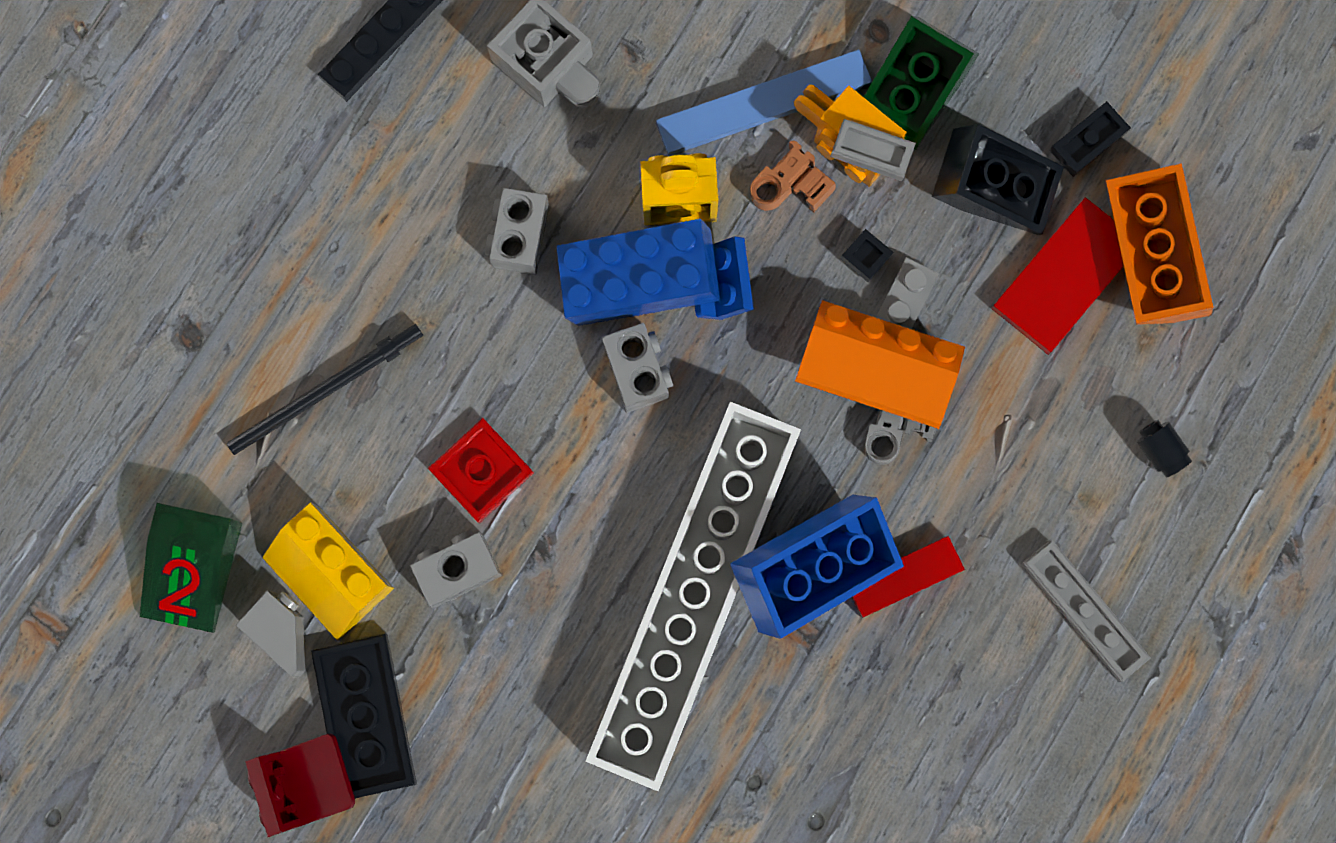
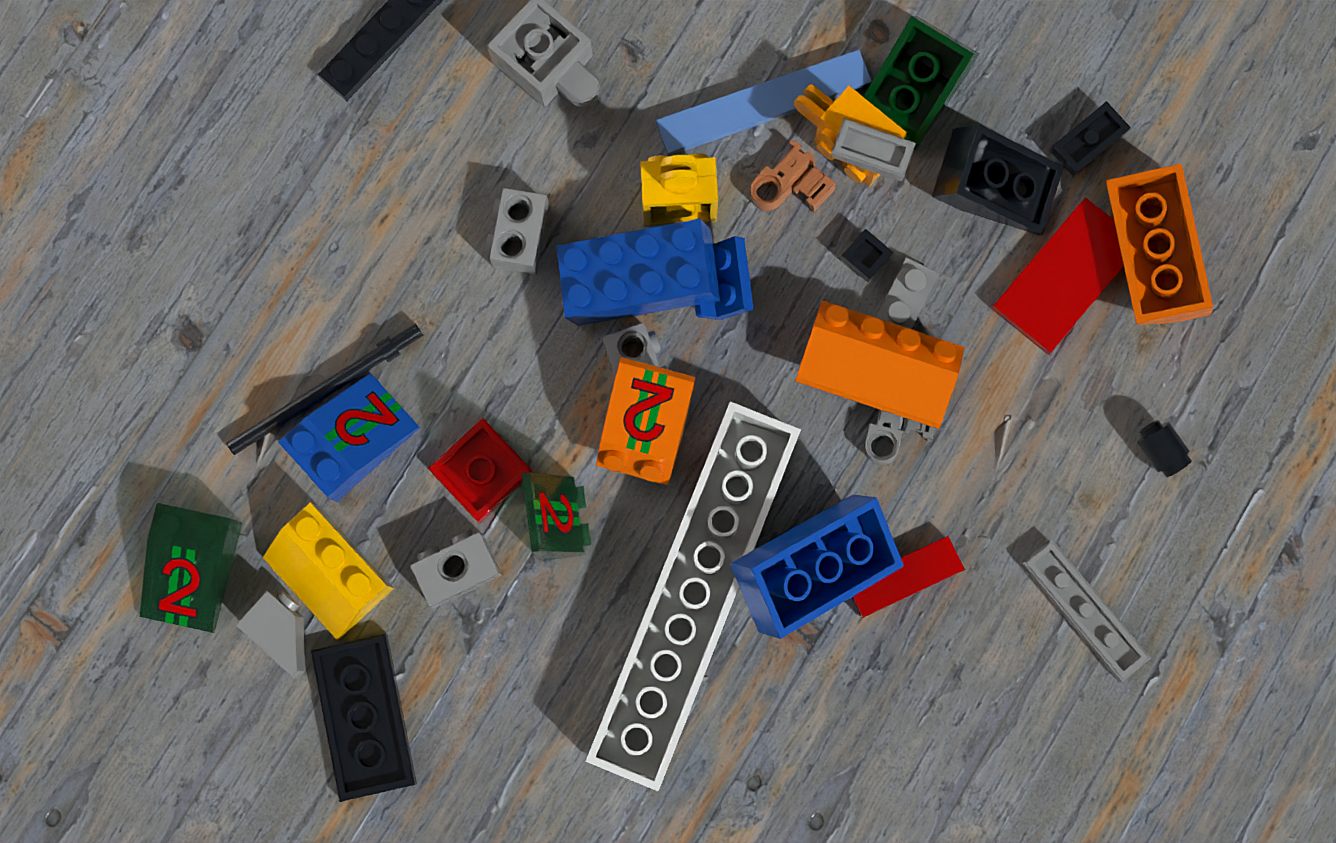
(300, 784): dark red bracket -> none
(349, 436): none -> blue slope
(555, 516): none -> clear green slope
(645, 421): none -> orange slope

